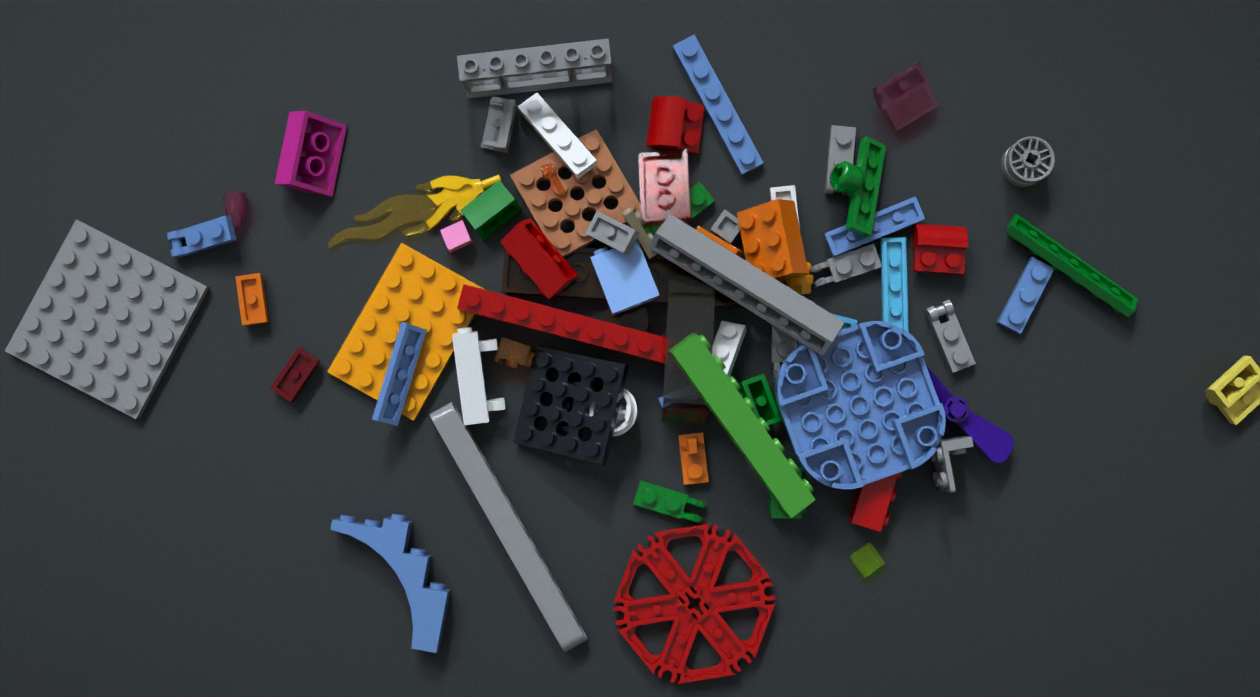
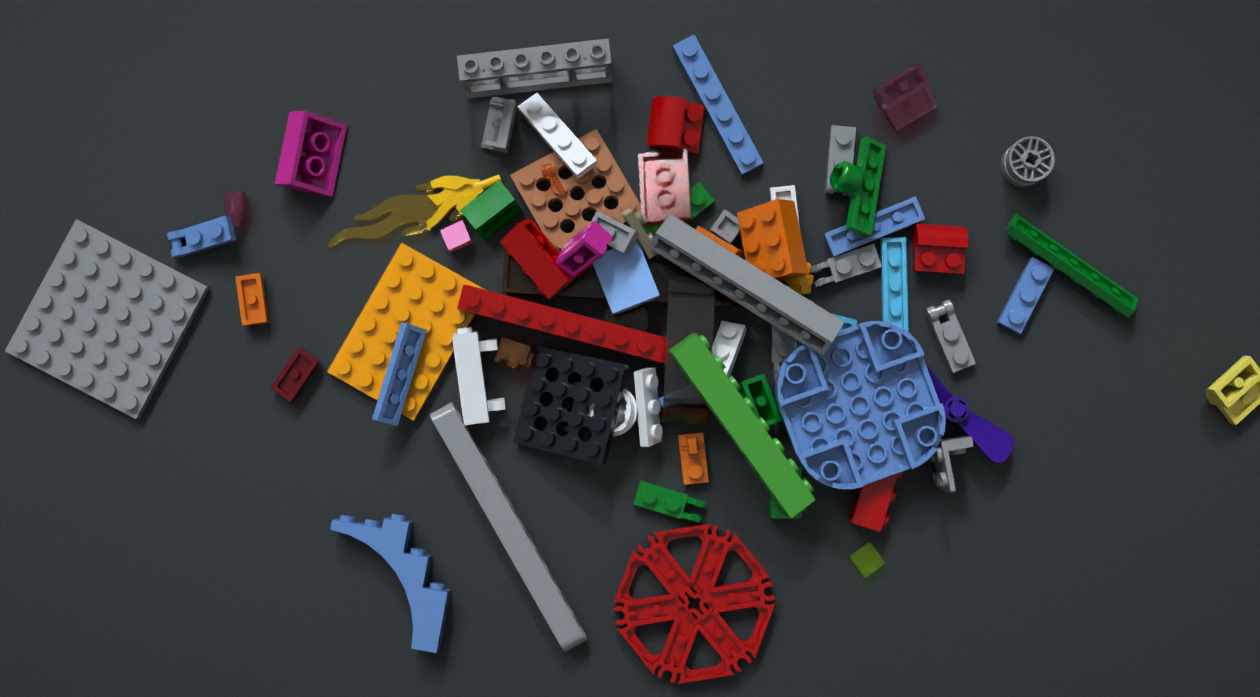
(583, 249): none -> dark pink brick
(648, 406): none -> white plate

